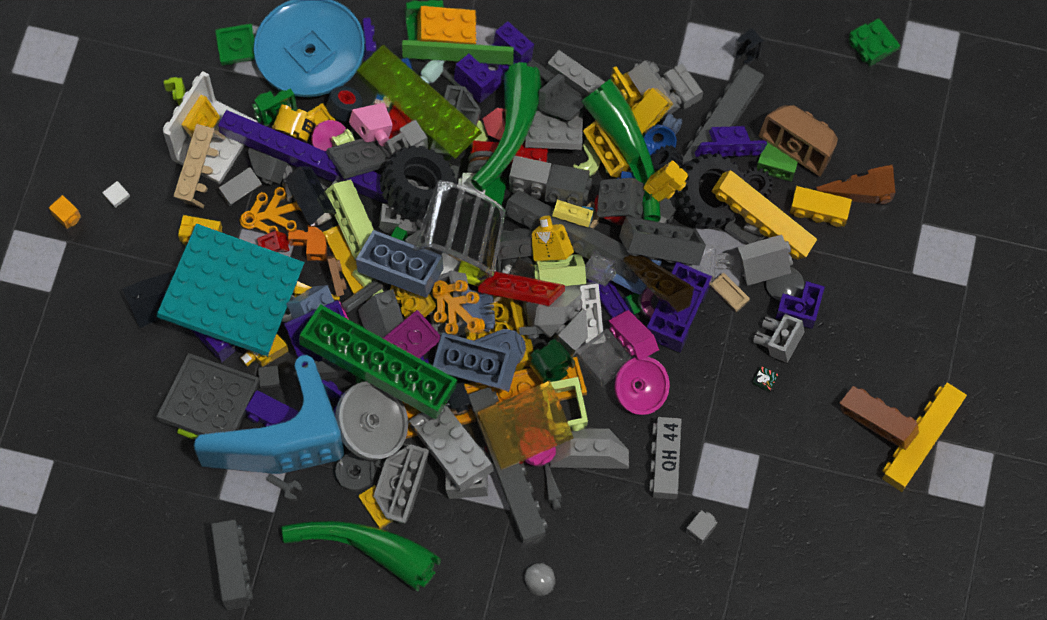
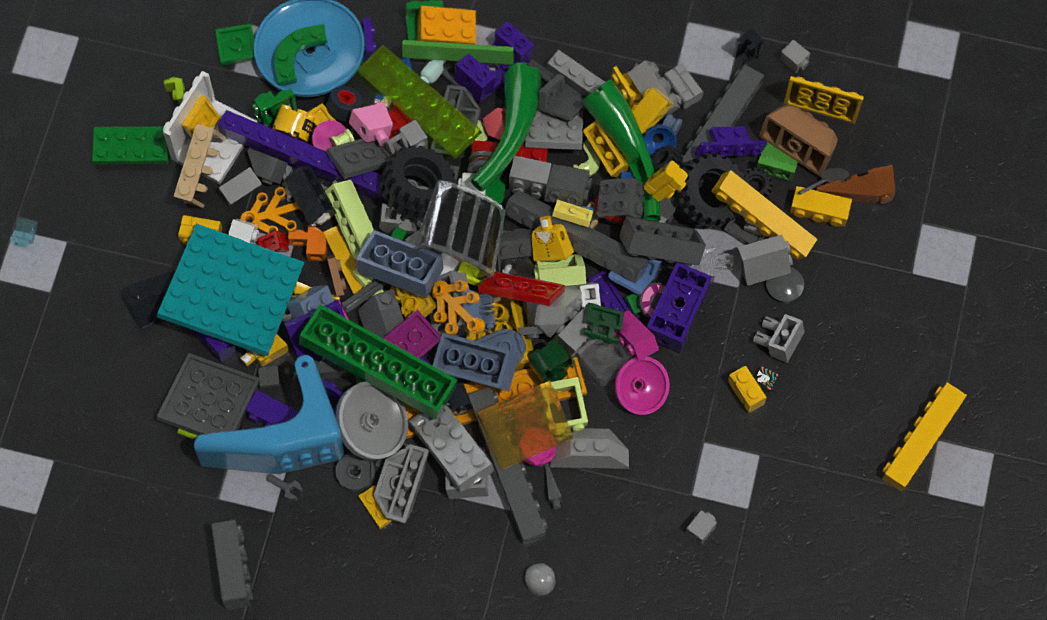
(24, 232): none -> clear light blue bracket
(65, 212): light orange brick -> none
(116, 194): white tile -> none
(129, 145): none -> green plate
(244, 230): none -> white brick
(291, 46): none -> green plate
(397, 554): green brick -> none
(600, 269): clear brick -> none
(605, 318): none -> dark green plate
(665, 285): dark brown wedge -> none
(666, 458): light grey brick -> none
(729, 292): tan tile -> none
(747, 389): none -> yellow brick
(795, 57): none -> light grey brick
(804, 307): dark purple brick -> none
(823, 99): none -> yellow slope
(829, 175): none -> dark grey piece
(873, 42): green plate -> none
(879, 417): dark orange brick -> none

